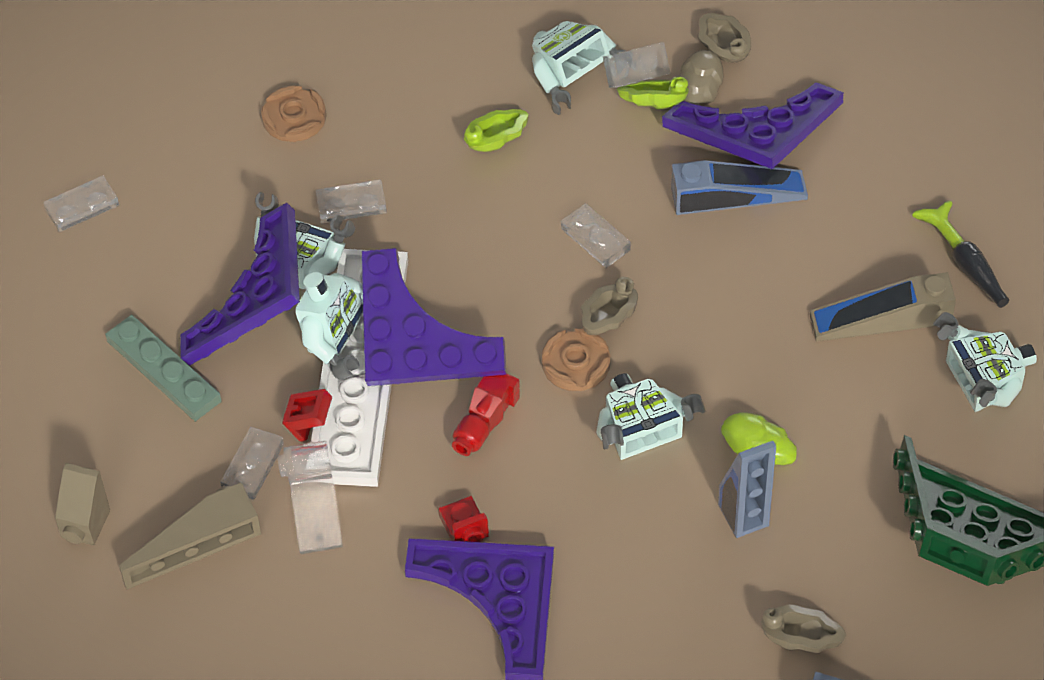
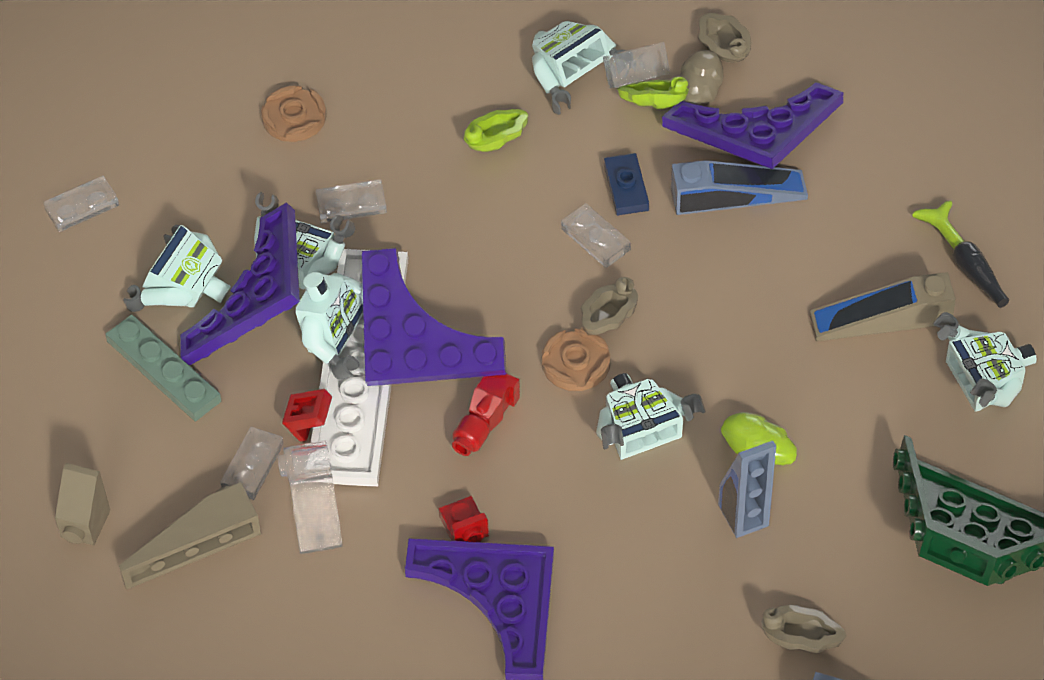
(181, 273): none -> light aqua torso
(626, 184): none -> dark blue plate

